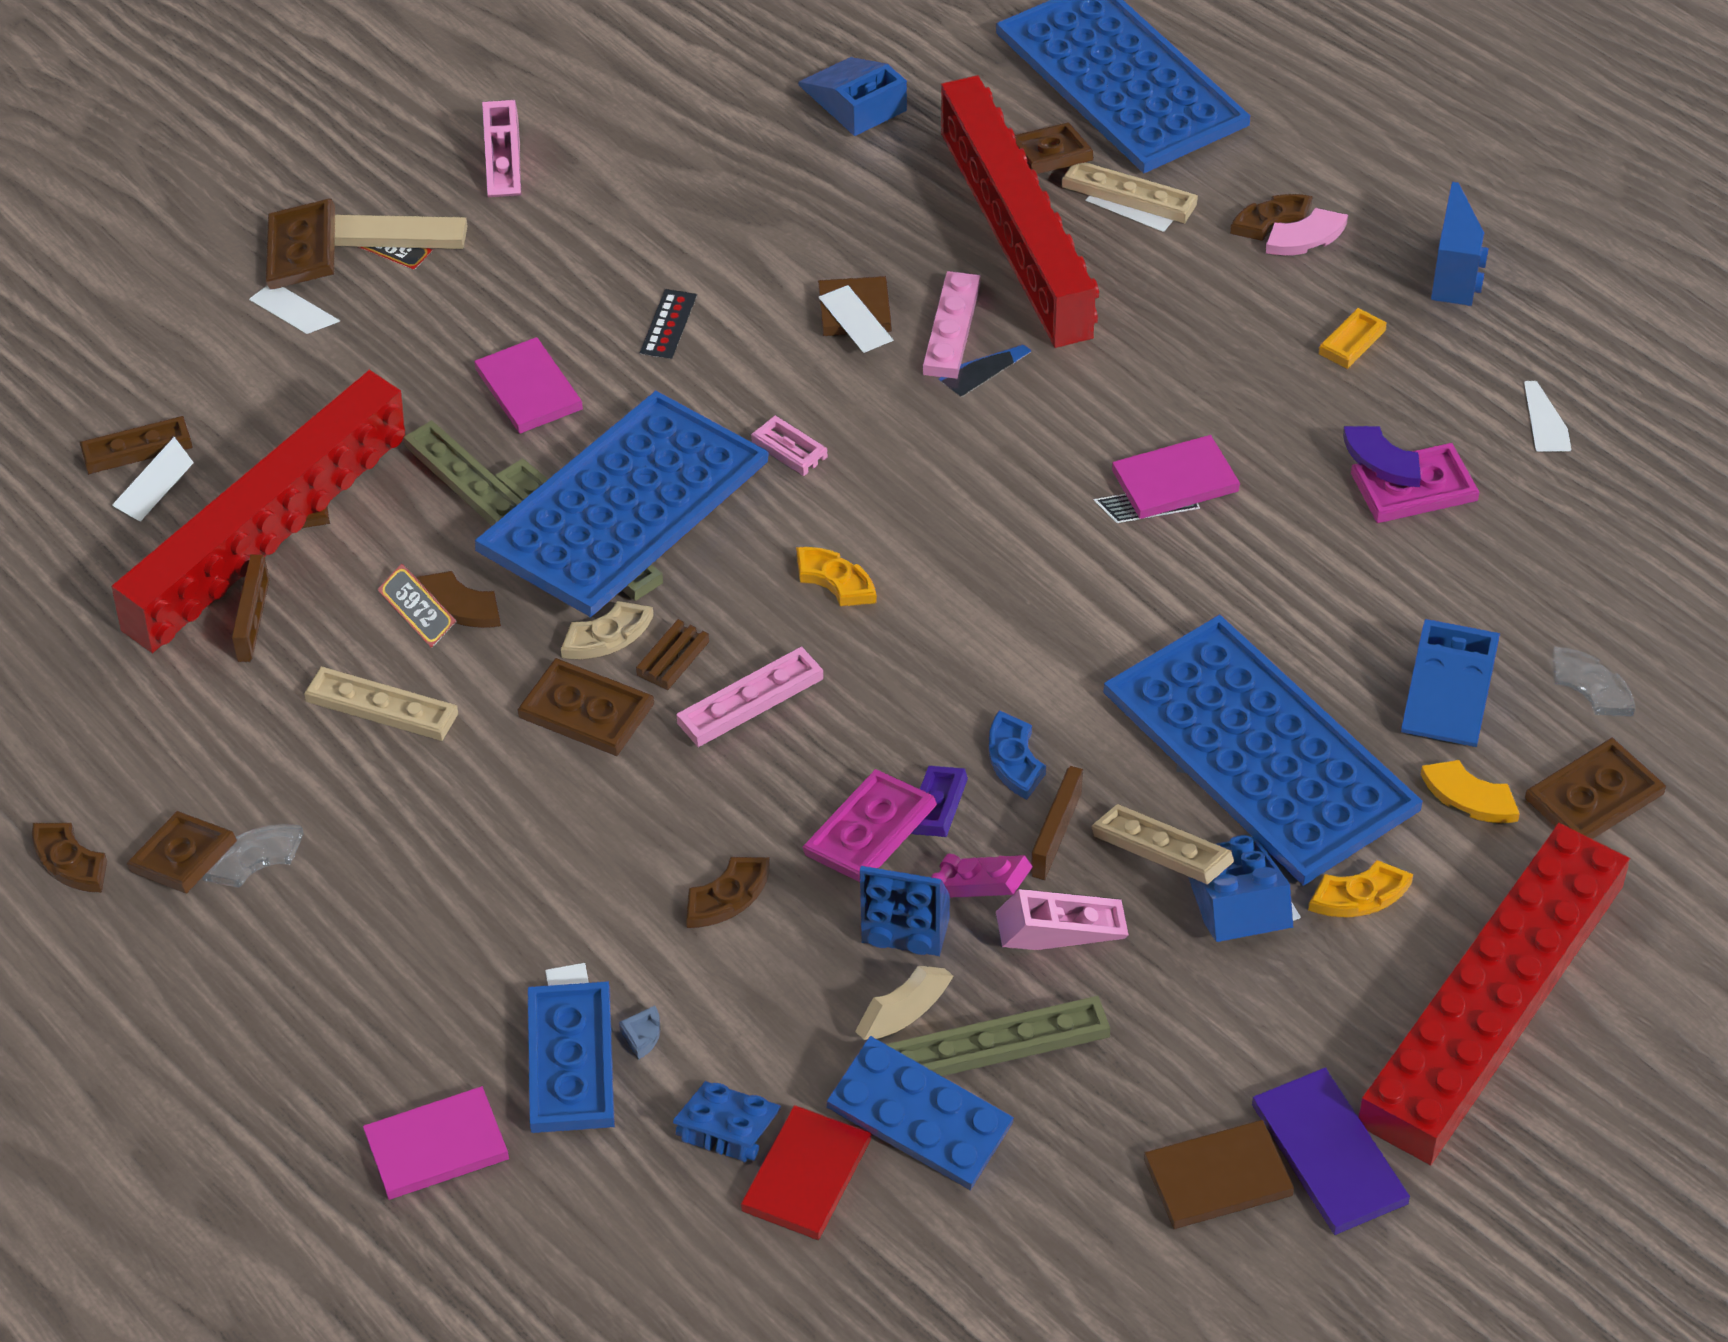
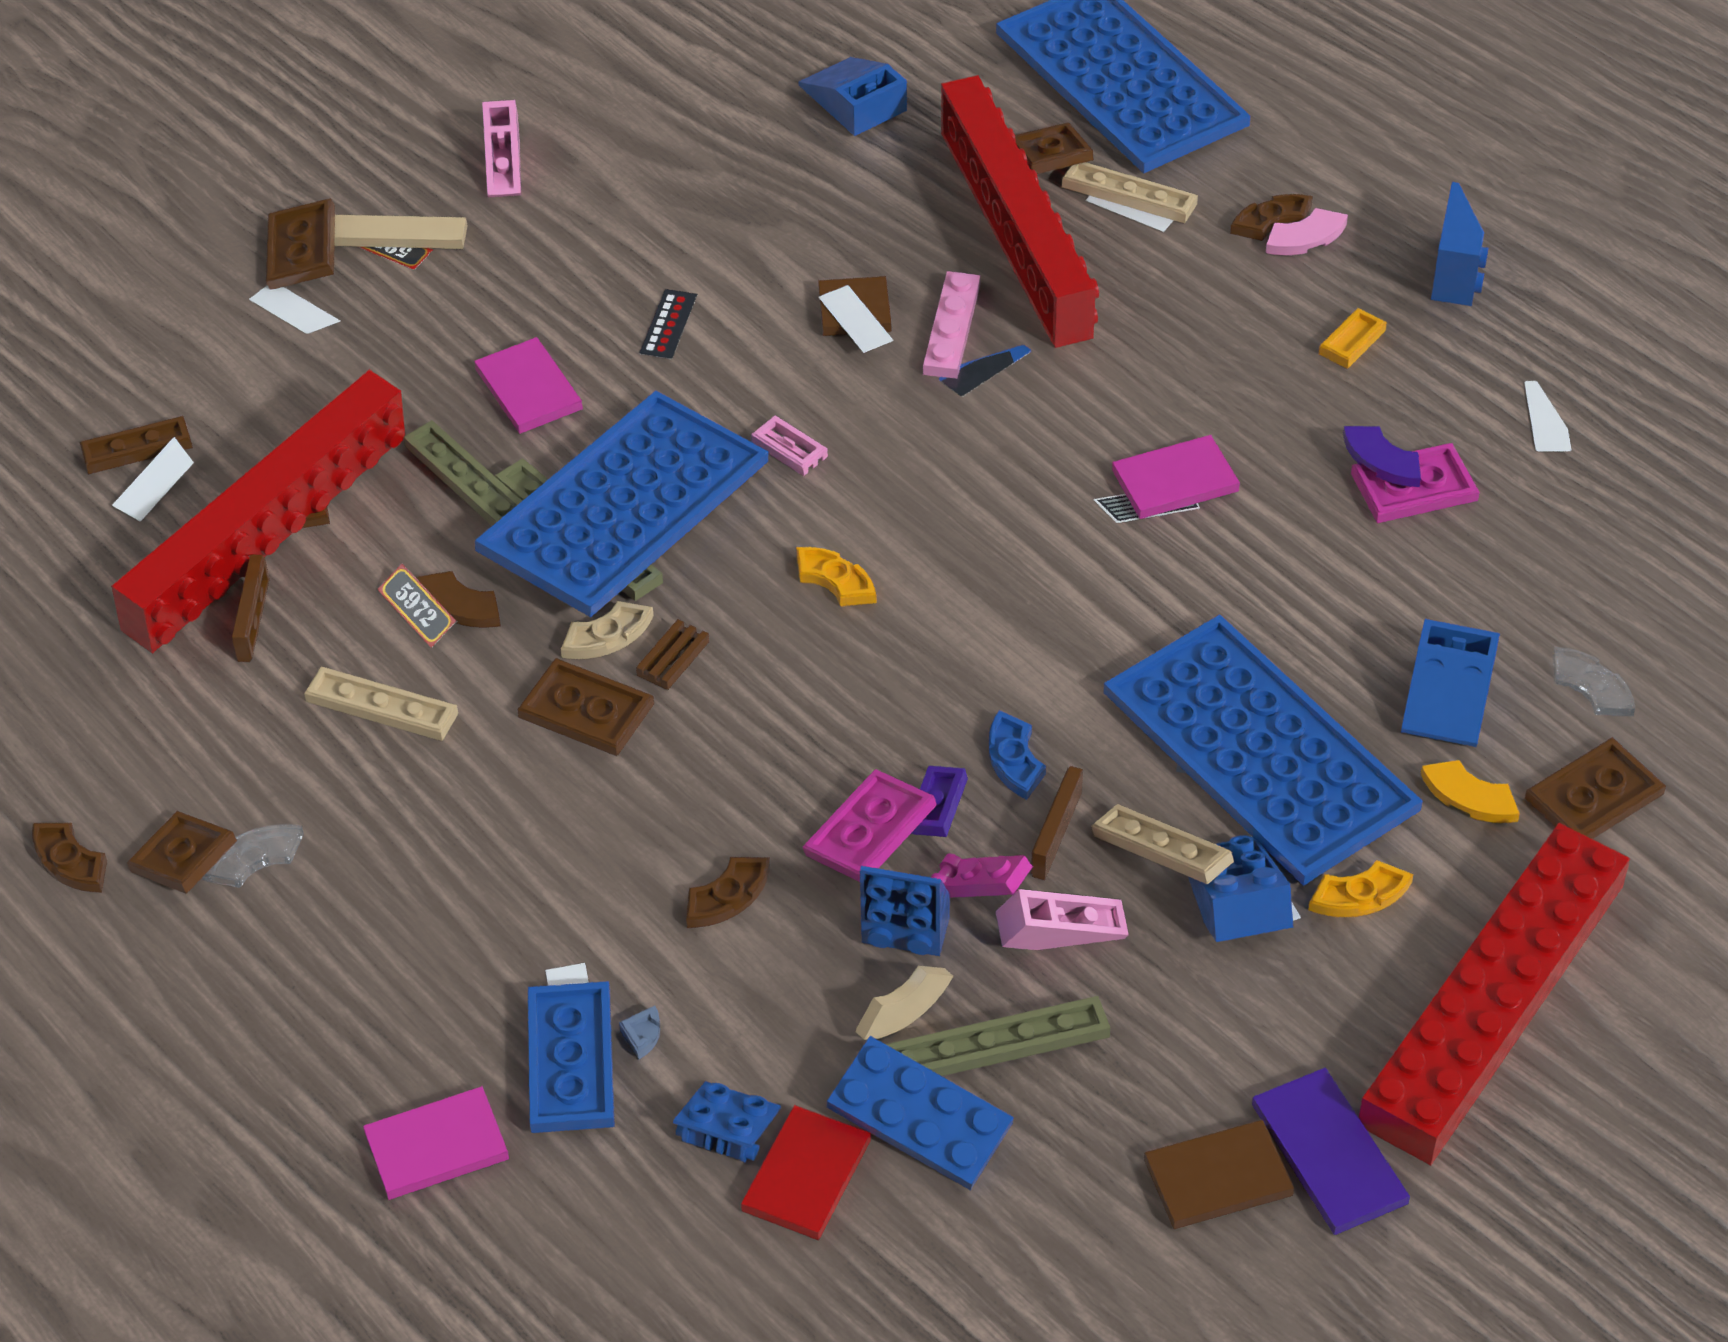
(749, 696): bright pink plate -> none

